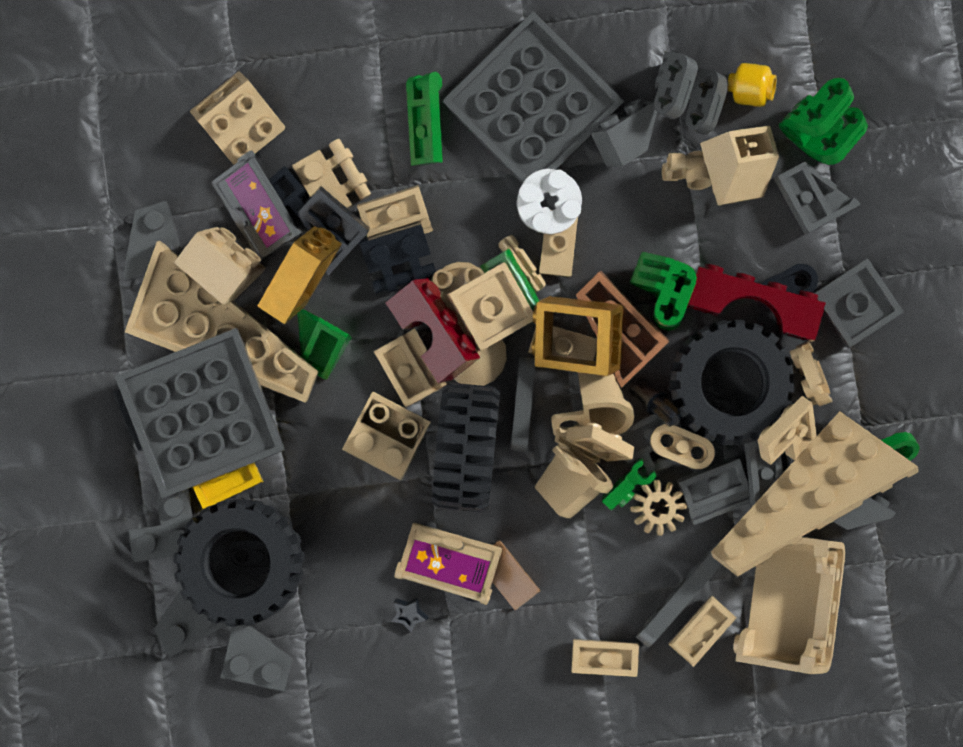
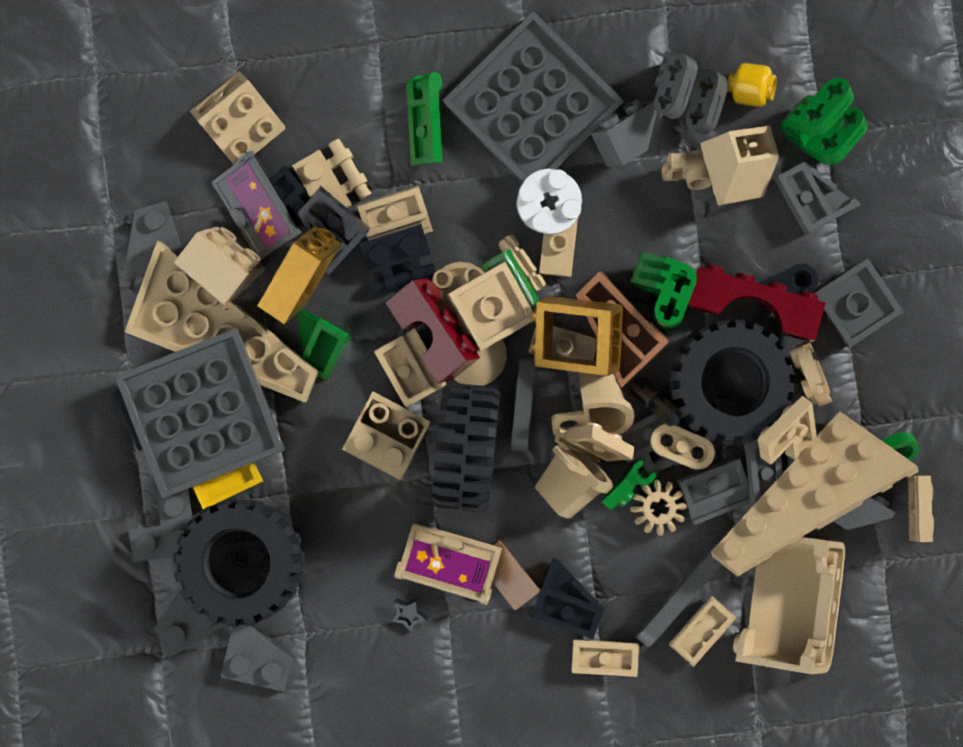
(567, 602): none -> black wing
(920, 509): none -> tan plate

